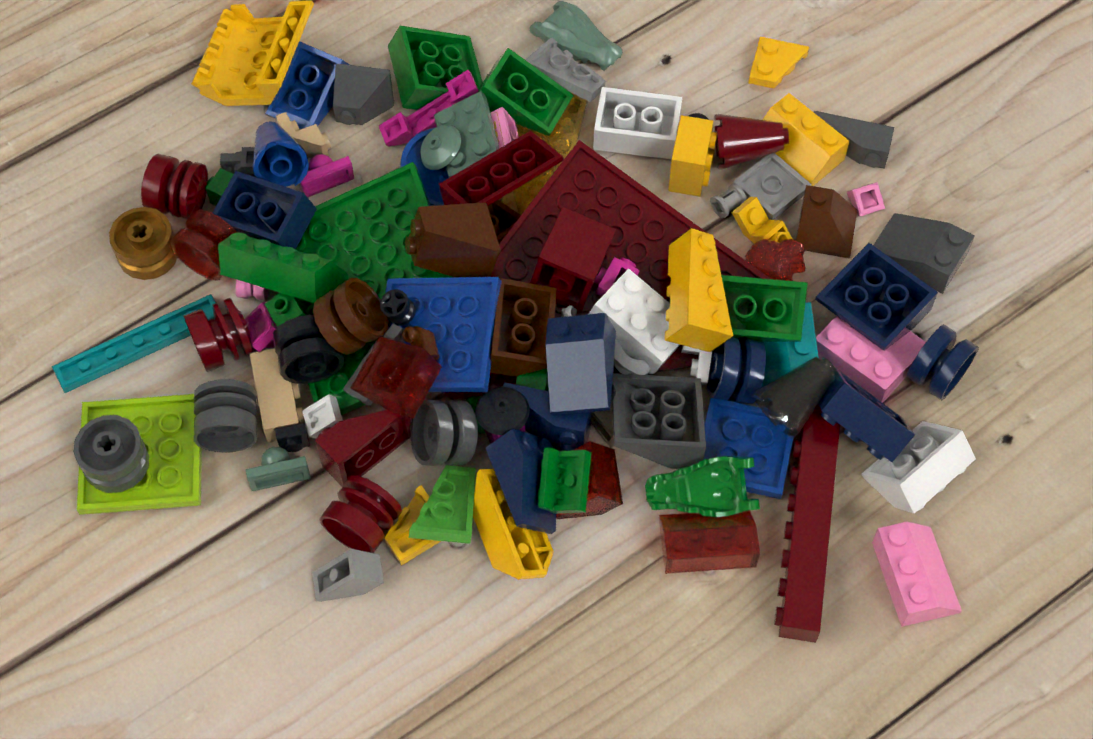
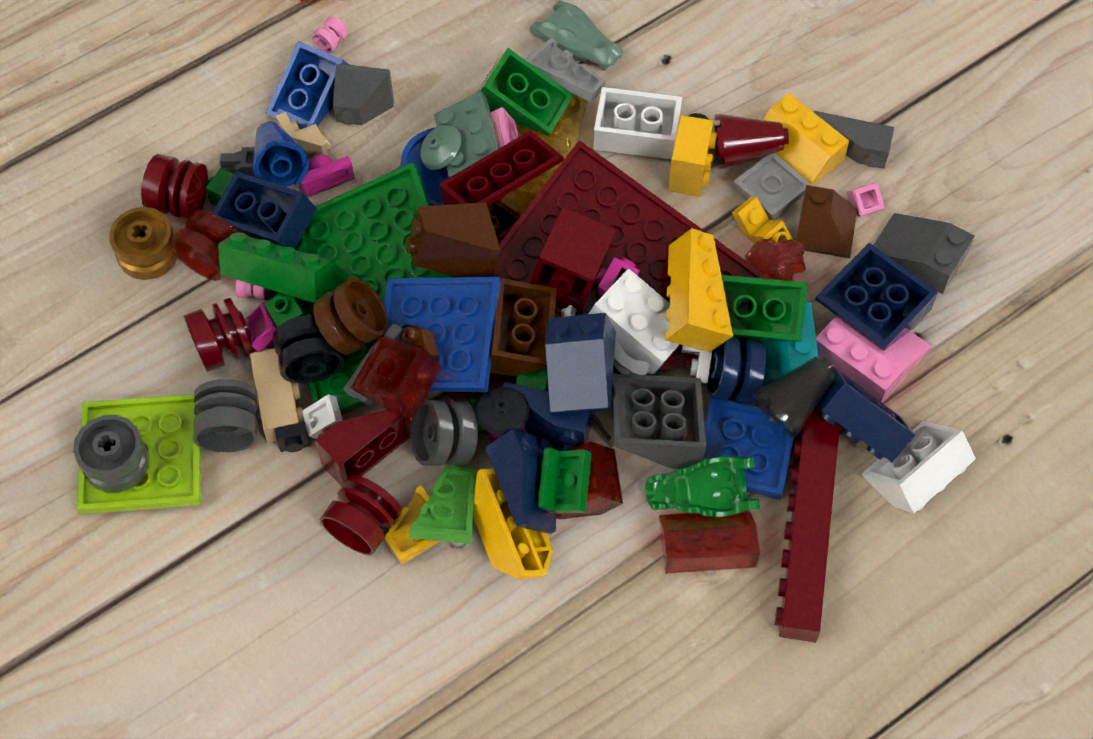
(129, 346): teal tile -> none
(250, 55): yellow slope -> none
(277, 470): sand green tile -> none
(328, 36): none -> bright pink wheel
(348, 575): light grey slope -> none
(390, 304): black wheel -> none
(402, 129): dark pink slope -> none
(427, 61): green slope -> none
(728, 200): light grey bush -> none
(774, 61): yellow wing -> none
(915, 573): bright pink slope -> none
(942, 361): dark blue wheel -> none

